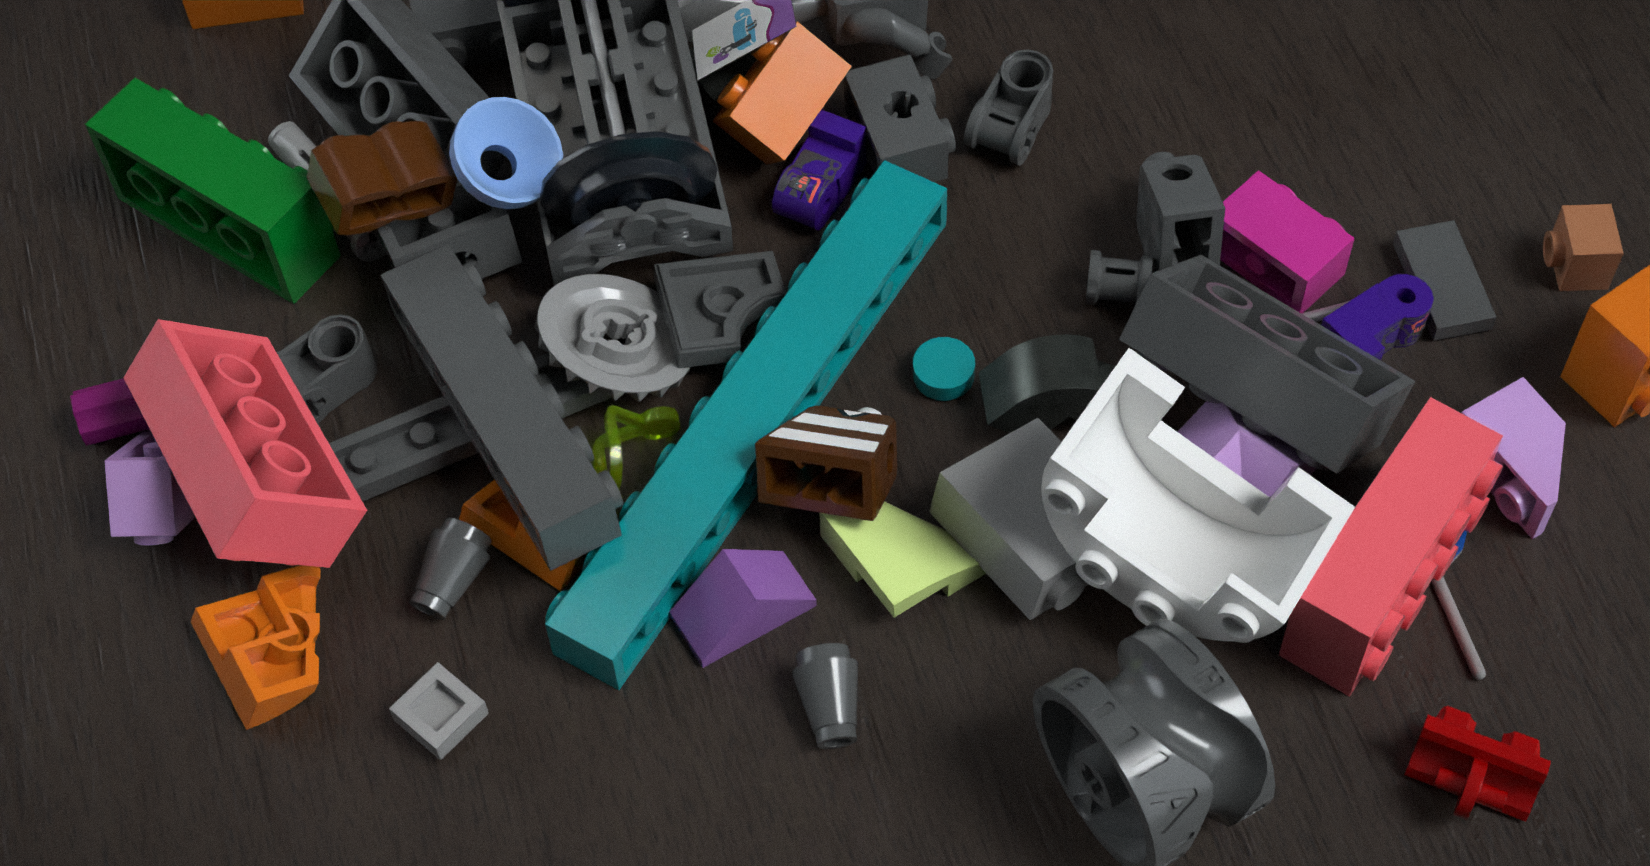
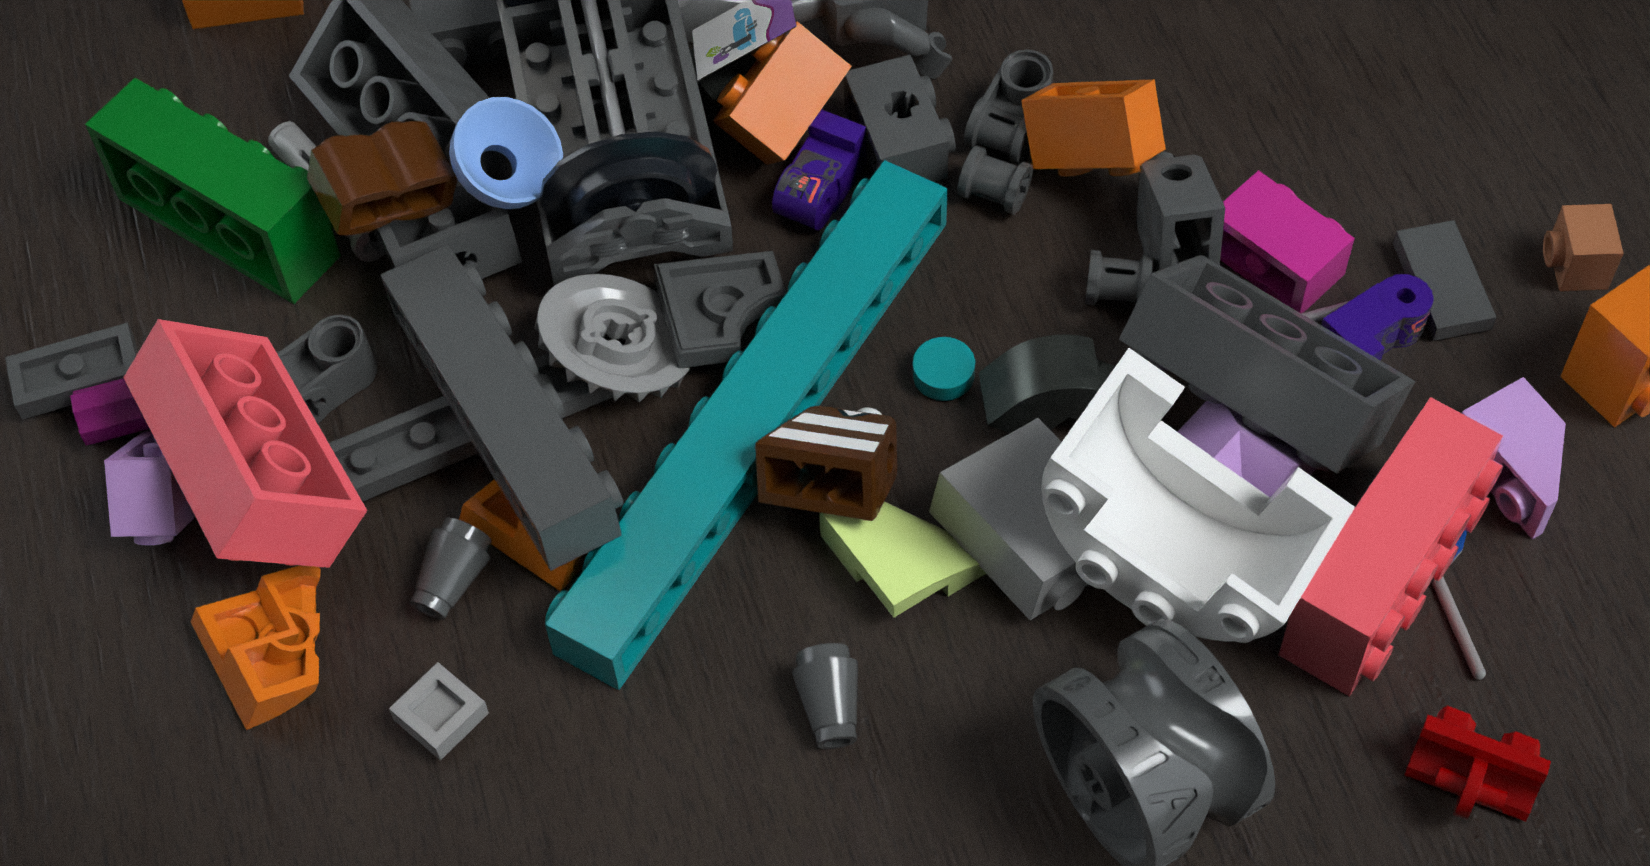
(49, 374): none -> dark grey plate
(651, 424): clear neon green piece -> none
(739, 601): medium lavender slope -> none
(994, 180): none -> dark grey bush
(1094, 126): none -> orange brick

